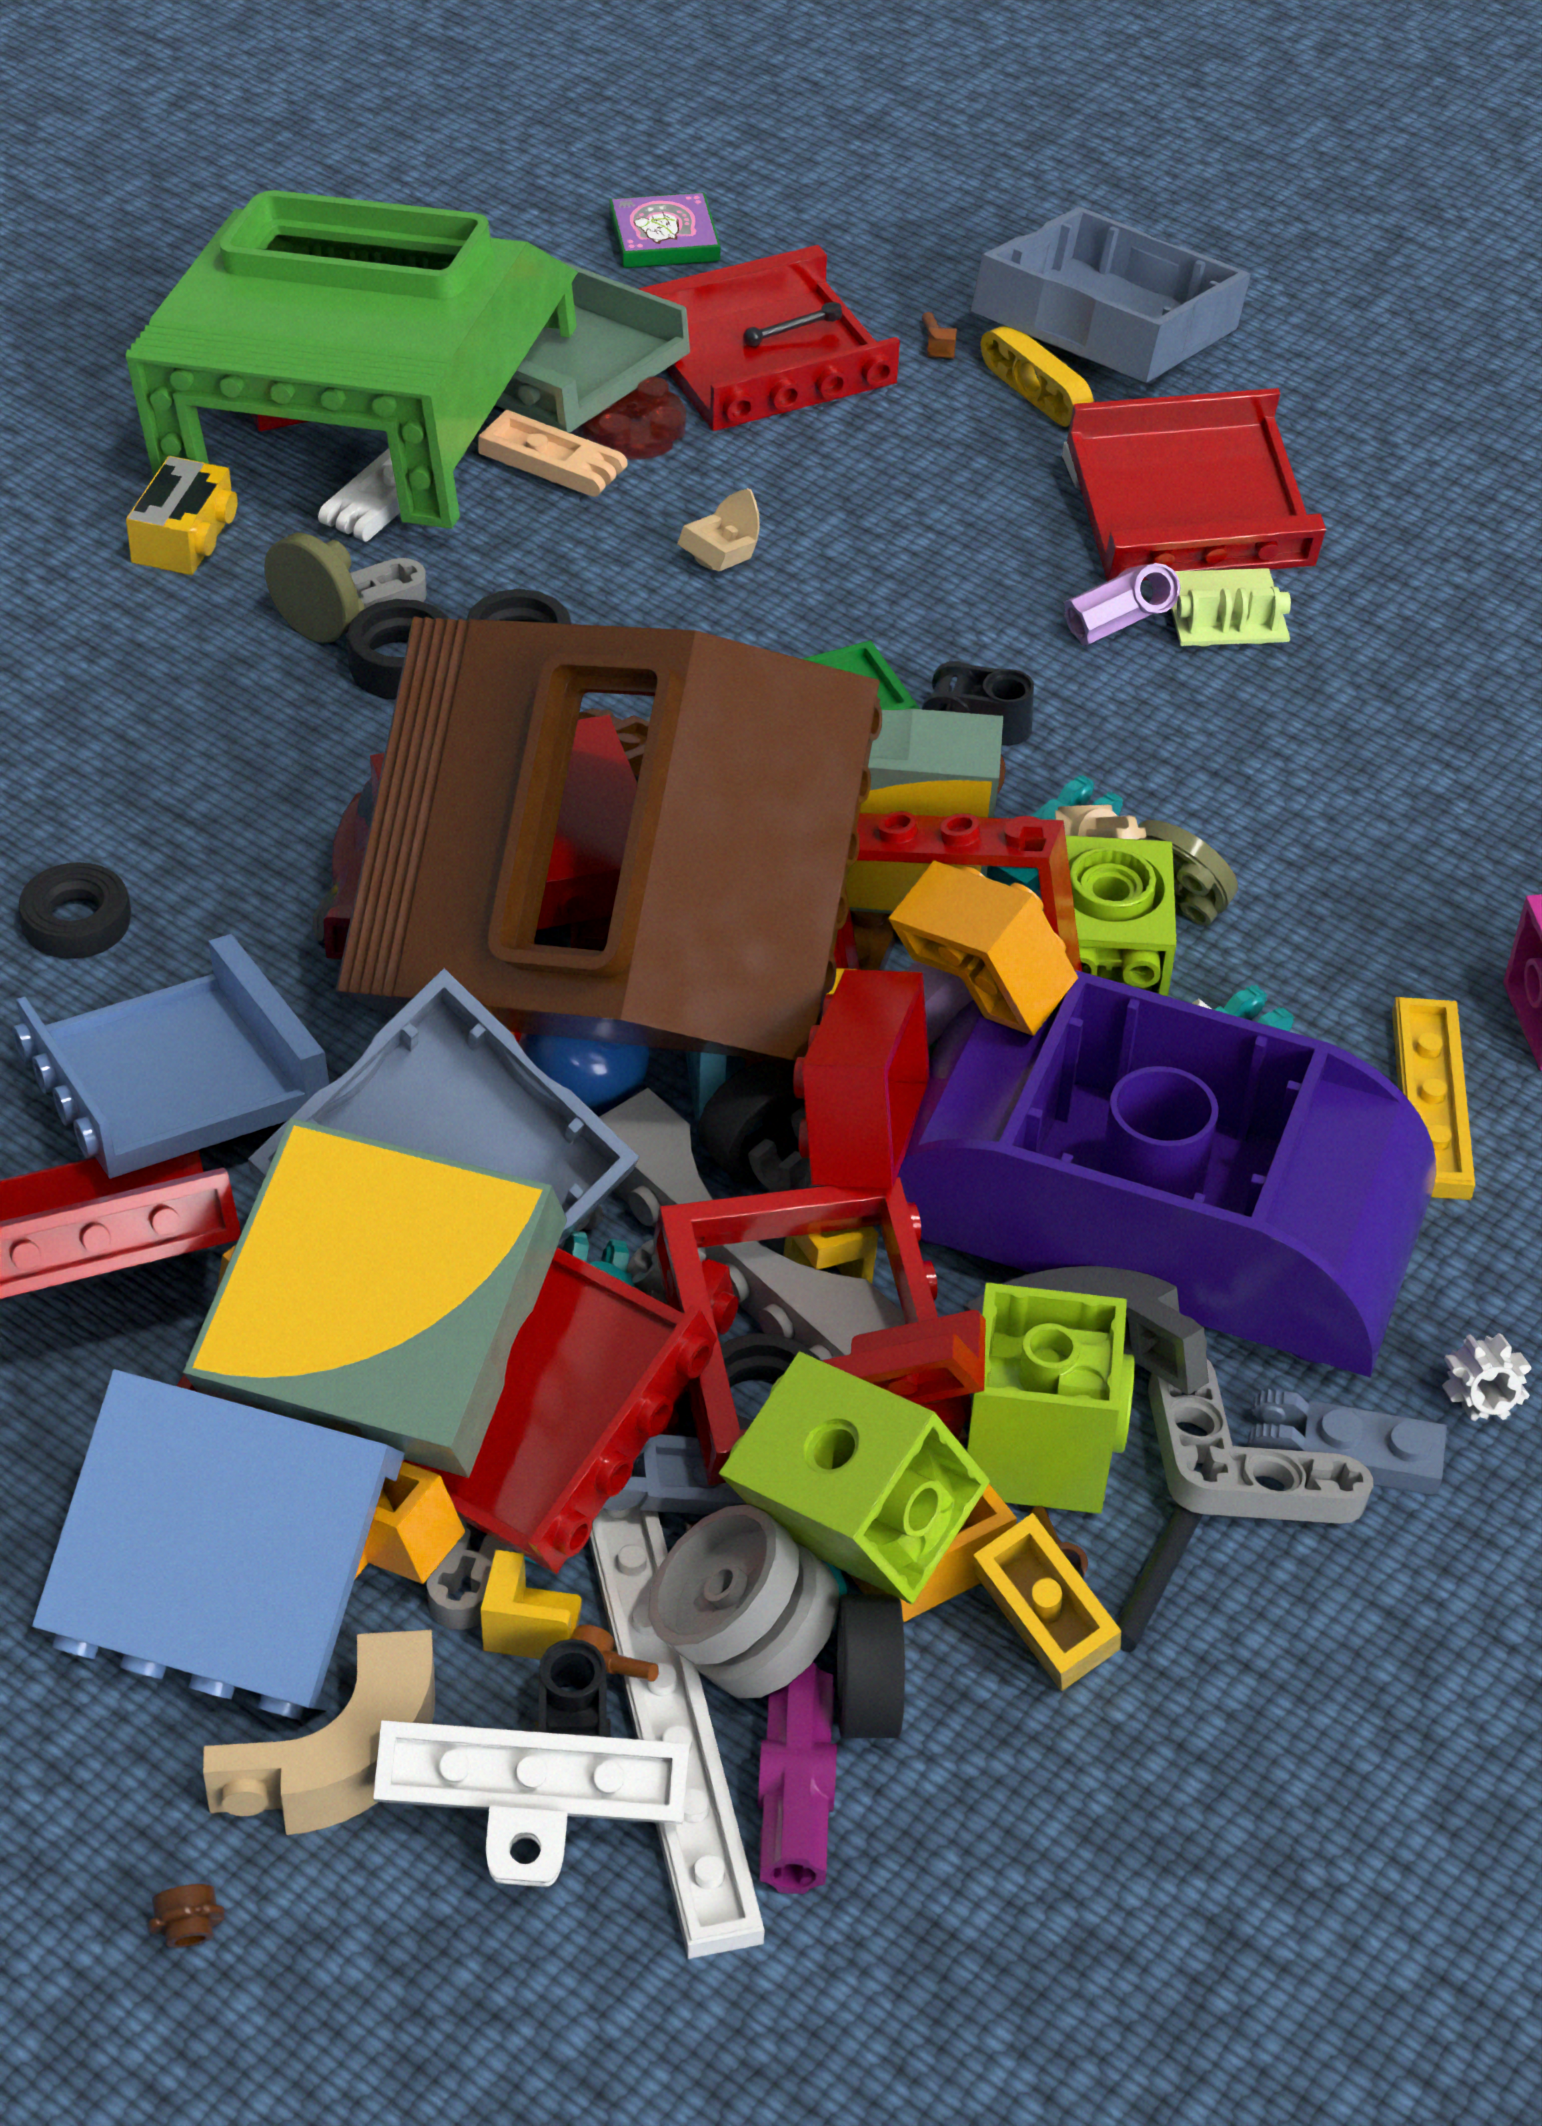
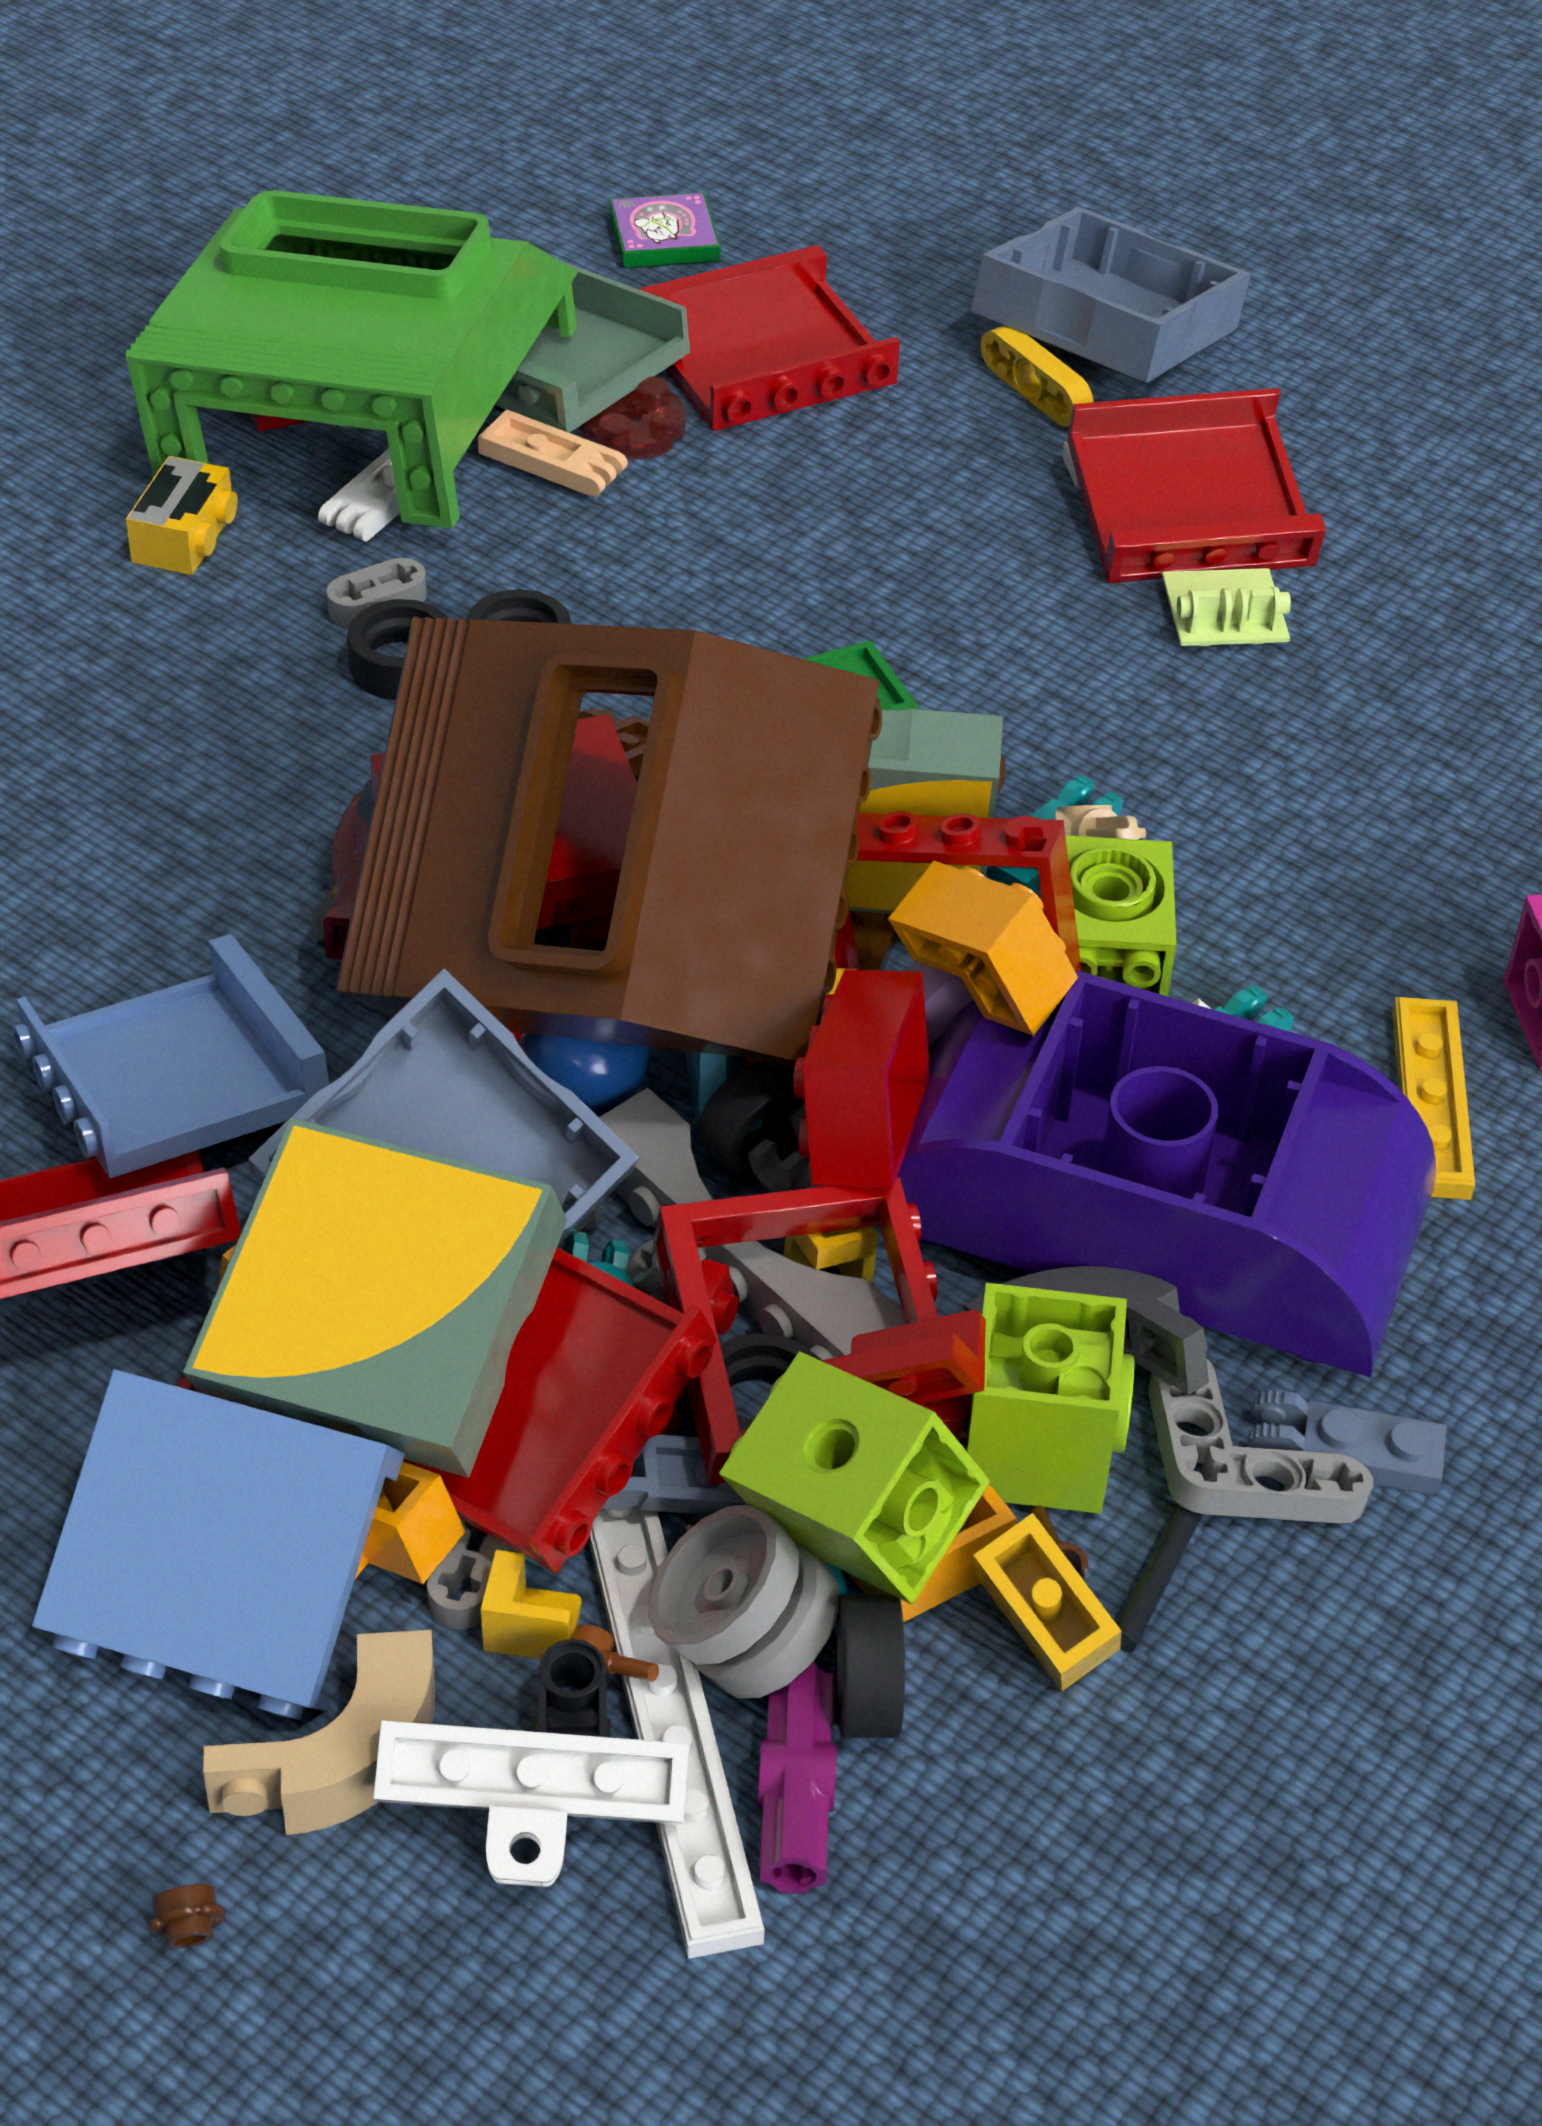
(74, 937): black tyre -> none
(312, 586): olive tile -> none
(726, 535): tan plate -> none
(829, 312): black hinge -> none
(940, 339): dark orange hand -> none
(988, 693): black piece -> none
(1120, 602): lavender piece -> none
(1201, 876): olive tile -> none
(1486, 1377): white gear -> none

